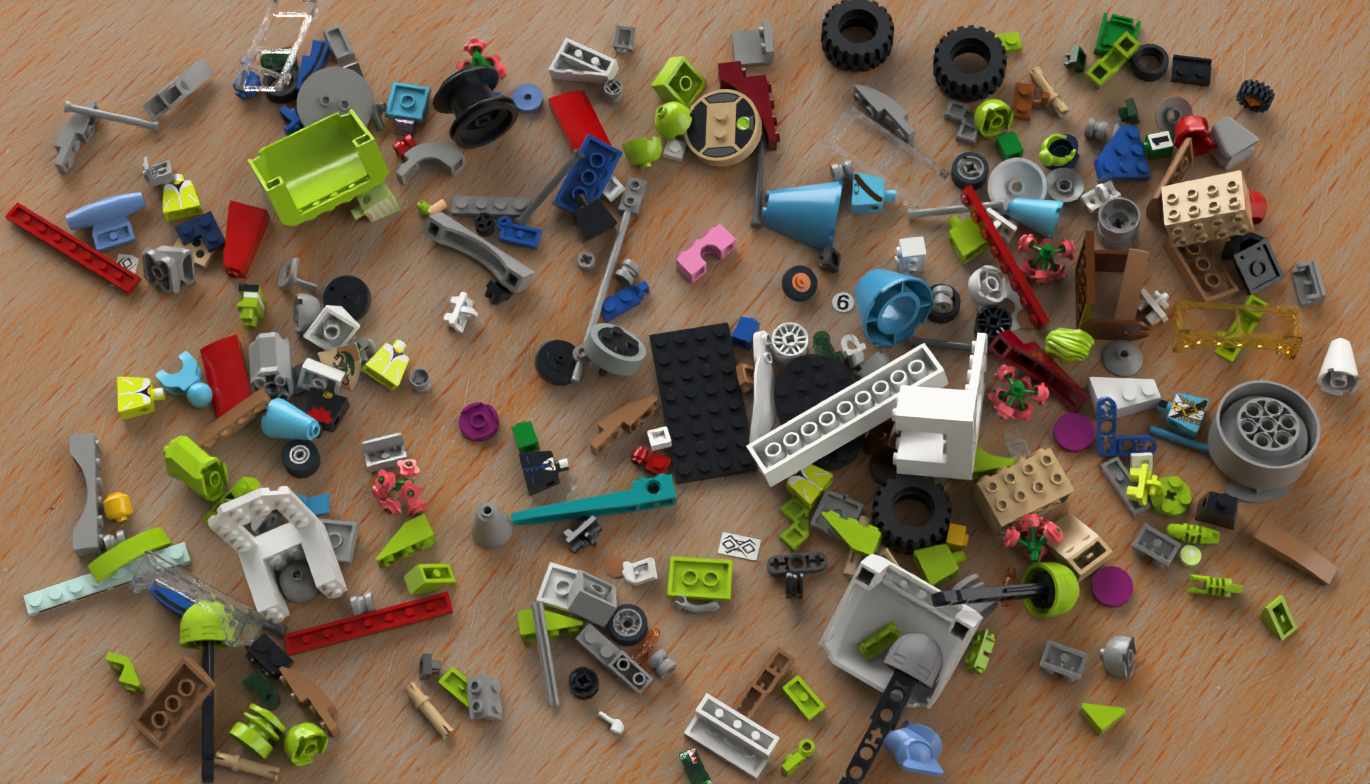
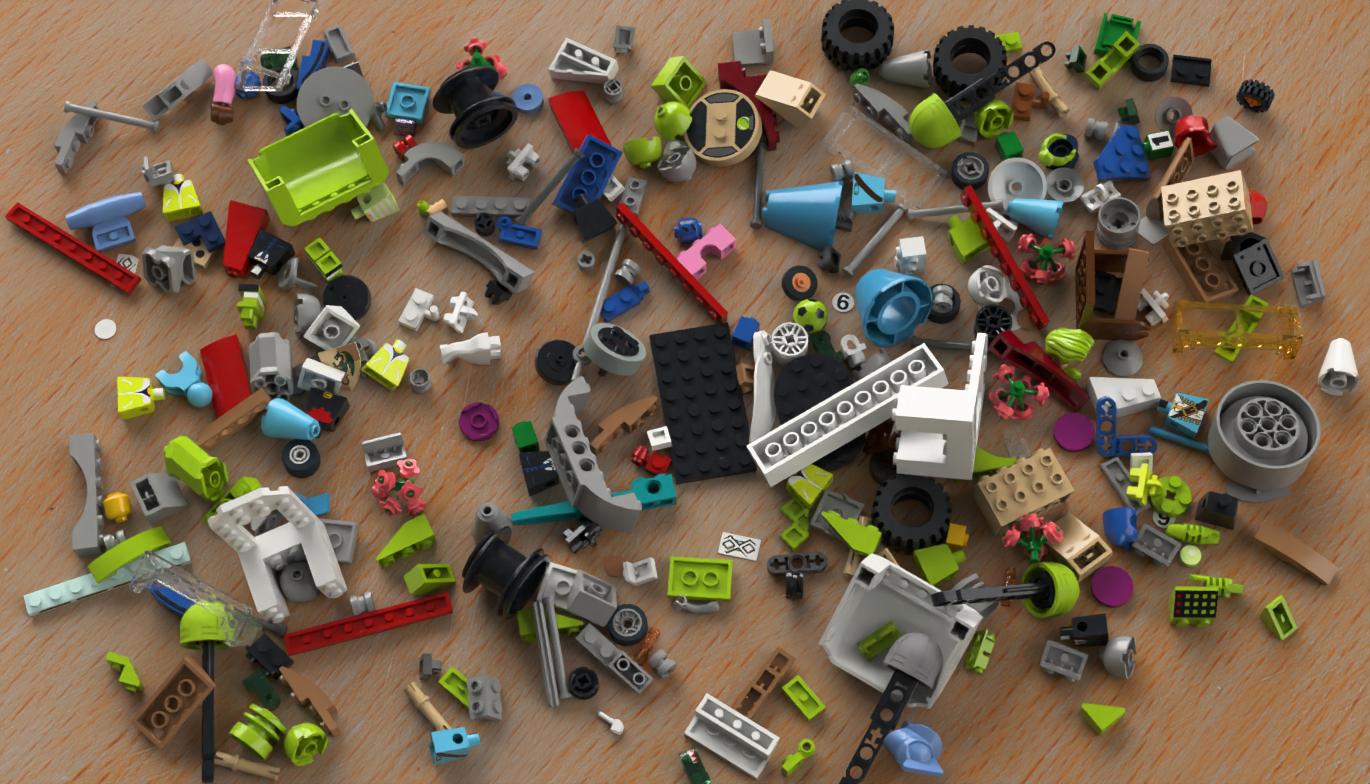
(105, 329): none -> white sticker
(158, 496): none -> light grey slope
(223, 95): none -> bright pink piece
(269, 254): none -> black torso
(323, 260): none -> lime hips
(417, 309): none -> white plate
(451, 744): none -> medium azure torso
(475, 350): none -> white hips
(505, 571): none -> black wheel
(519, 159): none -> white hips
(556, 647): none -> light grey bar
(579, 467): none -> light grey slope
(675, 268): none -> red plate
(679, 165): none -> light grey cylinder
(688, 230): none -> blue head
(790, 97): none -> tan slope
(811, 315): none -> lime piece
(845, 220): none -> dark grey tile
(848, 271): none -> light grey bar
(859, 76): none -> bright green plate
(908, 69): none -> light grey cone
(935, 121): none -> piece
(1072, 372): none -> lime arm
(1087, 631): none -> black torso
(1106, 291): none -> black plate
(1120, 526): none -> blue piece
(1152, 229): none -> white sticker
(1162, 520): none -> white sticker
(1193, 605): none -> slope

